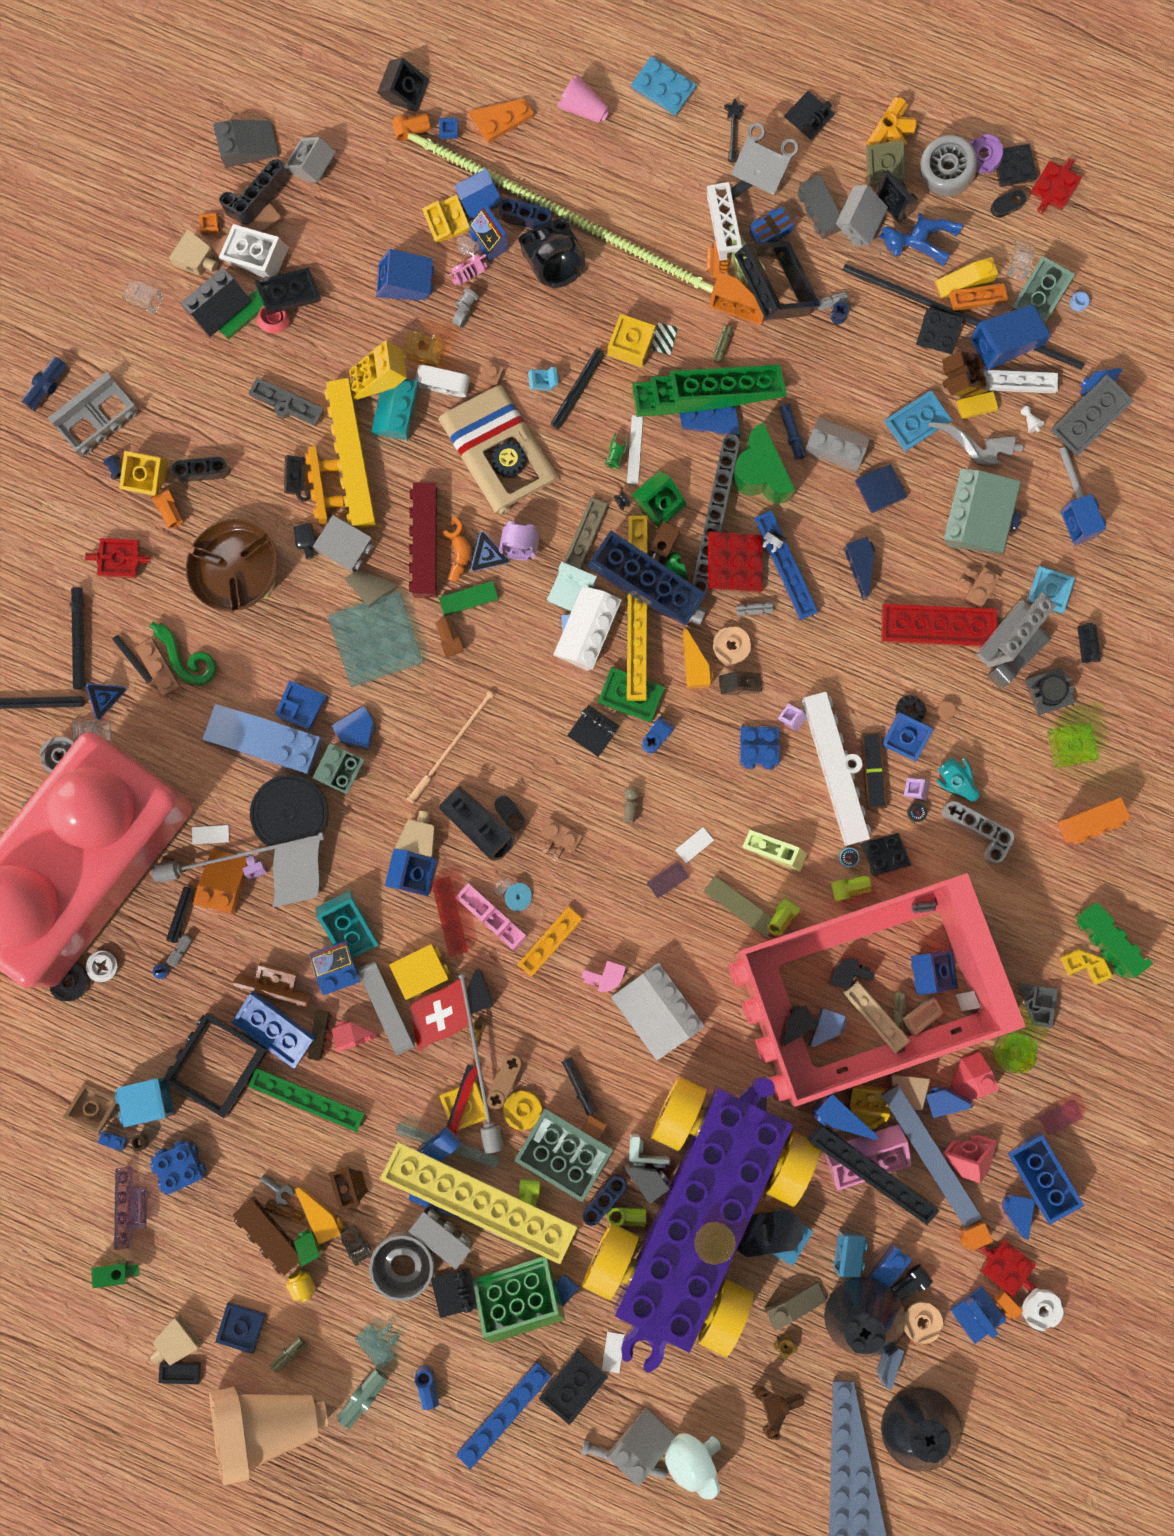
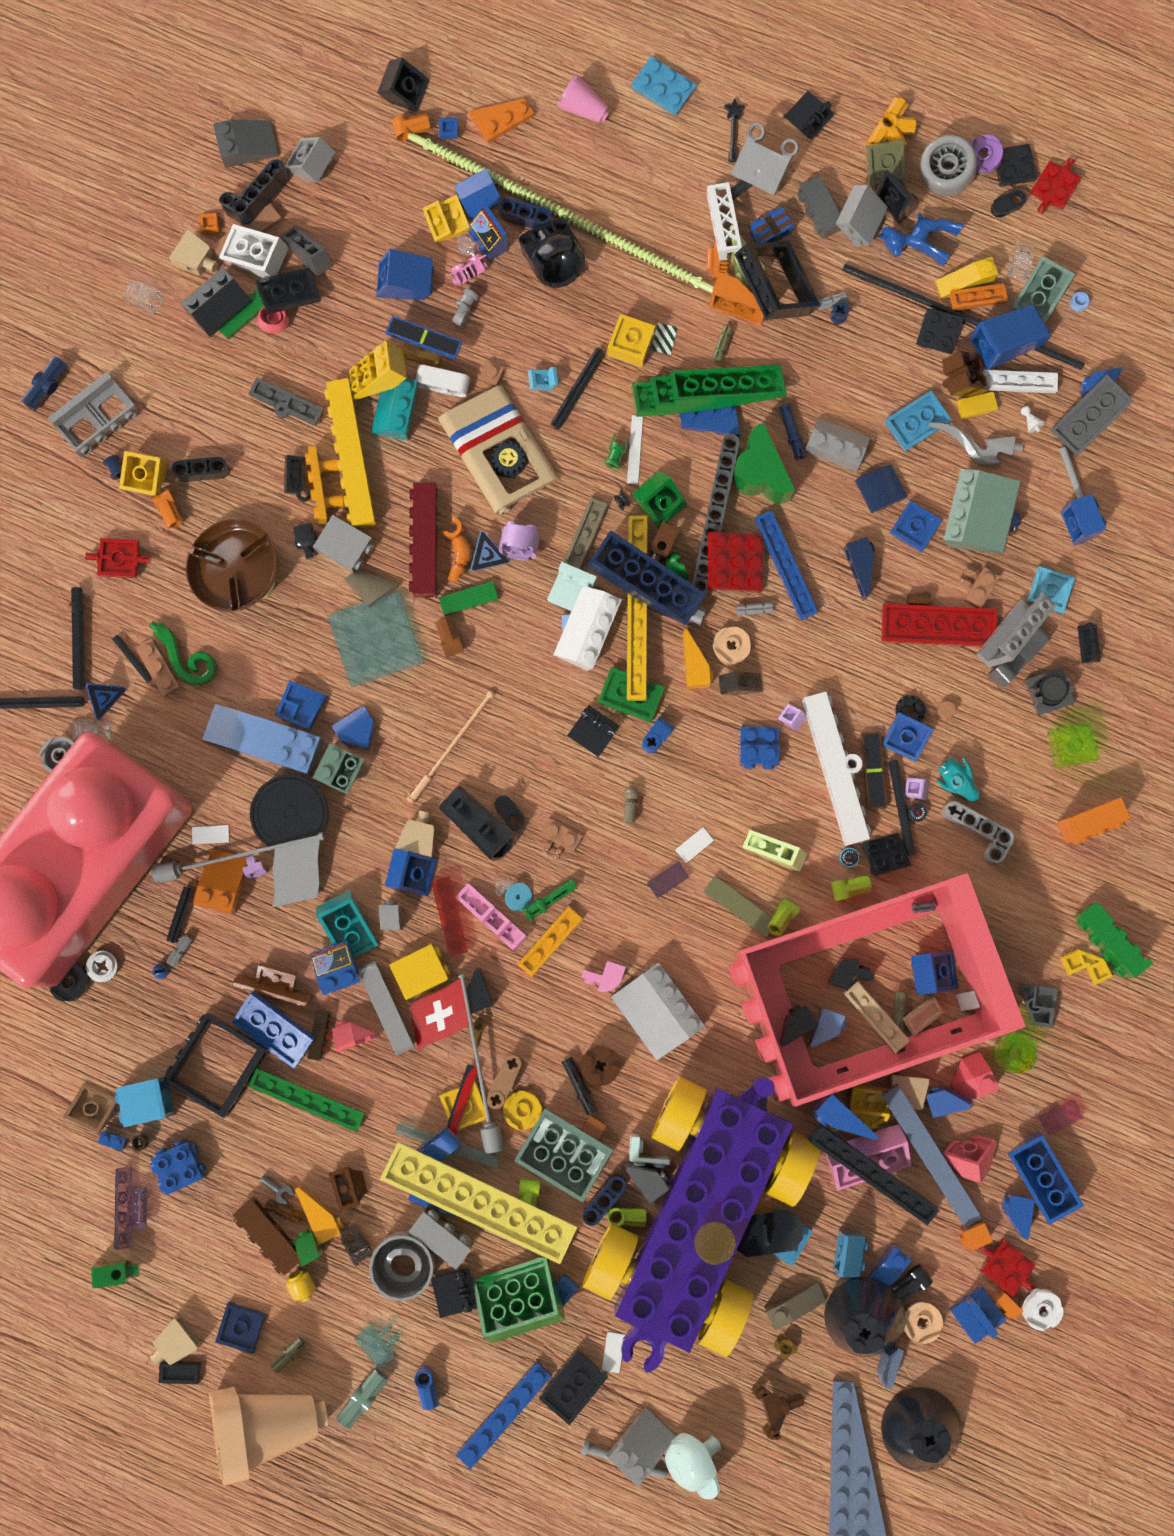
(307, 250): none -> dark grey slope
(390, 916): none -> light grey slope
(424, 338): none -> black tile
(541, 904): none -> green pin
(599, 1077): none -> reddish brown brick
(774, 538): tile -> none
(901, 807): none -> black piece
(915, 526): none -> blue plate
(919, 598): none -> reddish brown pin

